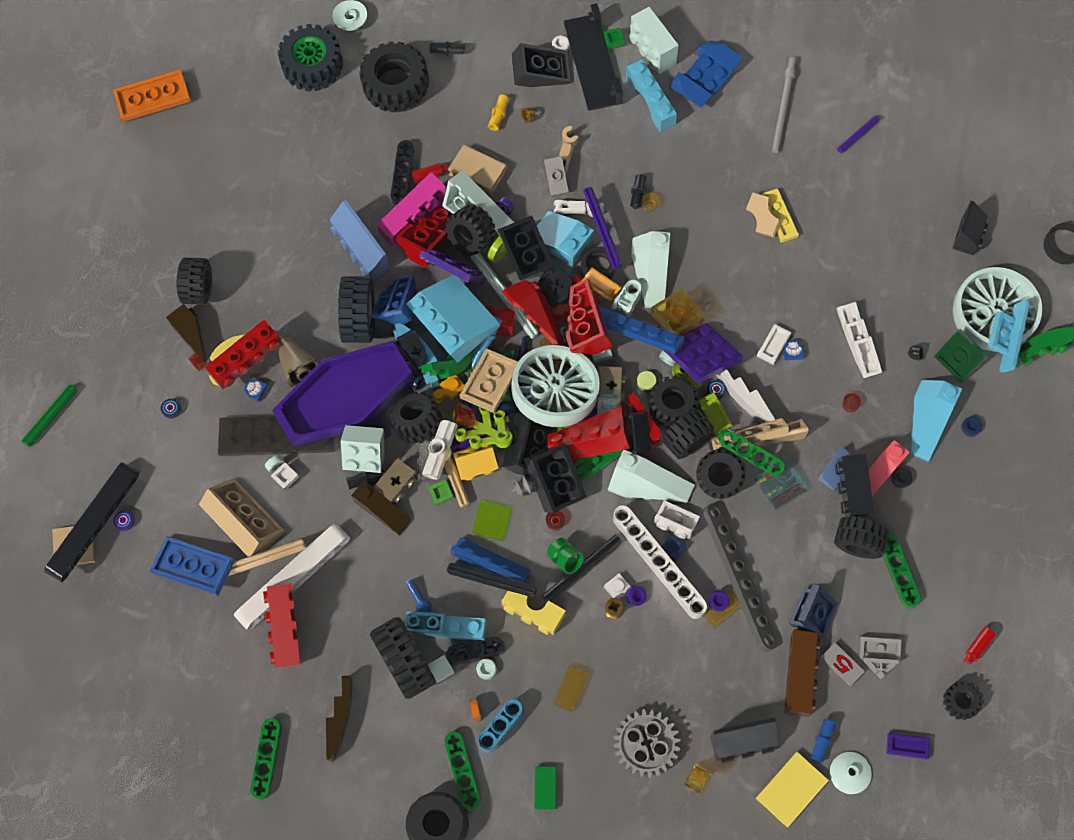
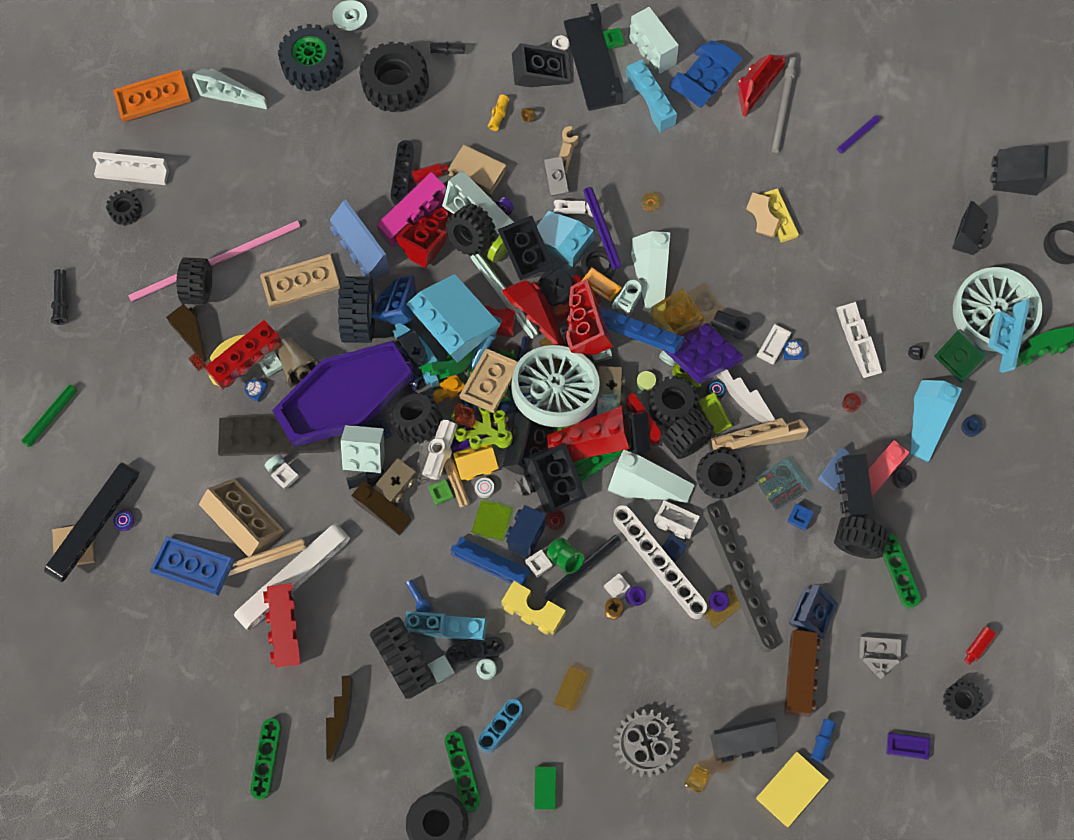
(59, 304): none -> black pin
(119, 199): none -> black tyre
(131, 168): none -> white fence
(170, 408): dark blue tile -> none
(218, 259): none -> bright pink piece
(219, 86): none -> light aqua wedge
(270, 364): none -> light aqua plate
(300, 281): none -> tan tile
(453, 266): dark purple plate -> none
(475, 710): orange tile -> none
(484, 487): none -> white tile
(492, 580): black axle -> none
(526, 531): none -> dark blue brick
(538, 563): none -> white plate
(638, 191): black axle -> none
(730, 323): none -> black piece
(750, 453): green beam -> none
(758, 80): none -> red wedge
(800, 517): none -> blue plate
(842, 664): light grey tile -> none
(843, 780): light aqua dish -> none
(1020, 169): none -> black slope

